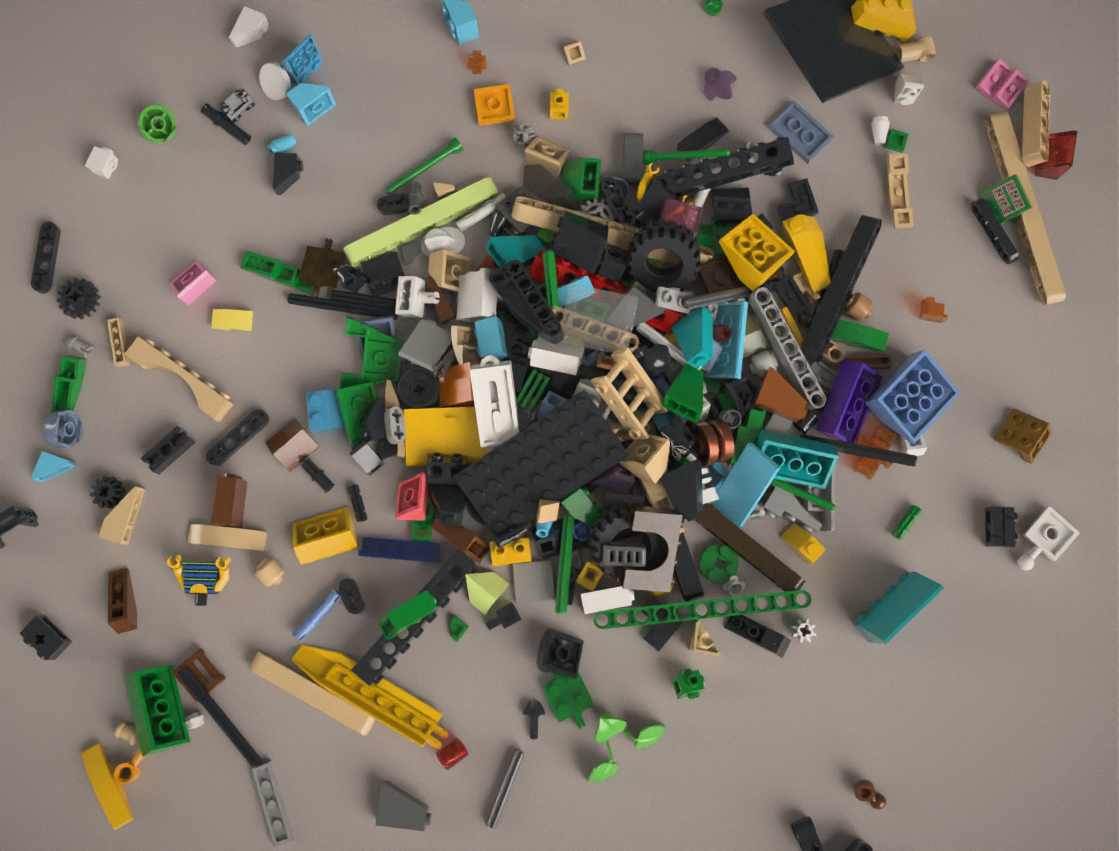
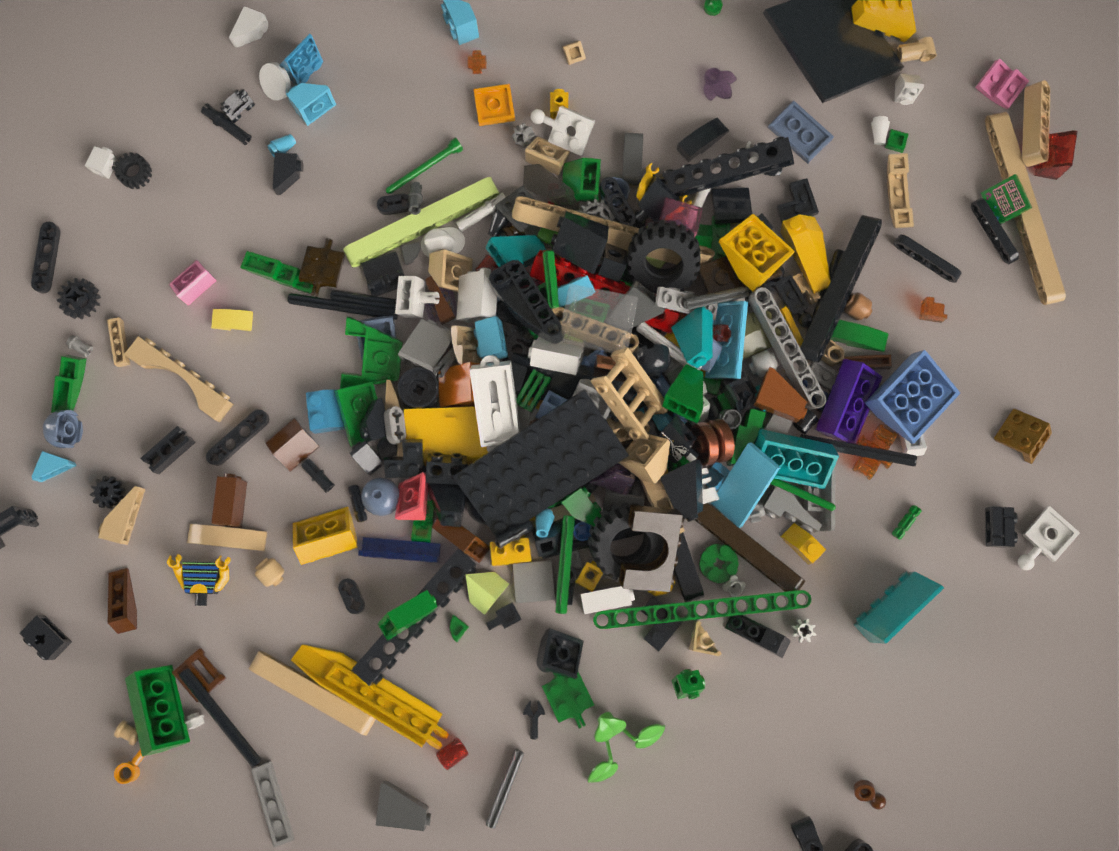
(108, 790): yellow slope -> none
(128, 161): none -> black tyre
(156, 124): bright green cylinder -> none
(314, 618): medium blue pin -> none
(350, 277): black piece -> none
(380, 496): none -> sand blue cylinder
(410, 464): none -> black plate
(443, 190): tan slope -> none
(547, 511): tan slope -> none
(559, 135): none -> white plate
(624, 561): flat silver slope -> none
(651, 156): green piece -> none
(927, 258): none -> black beam

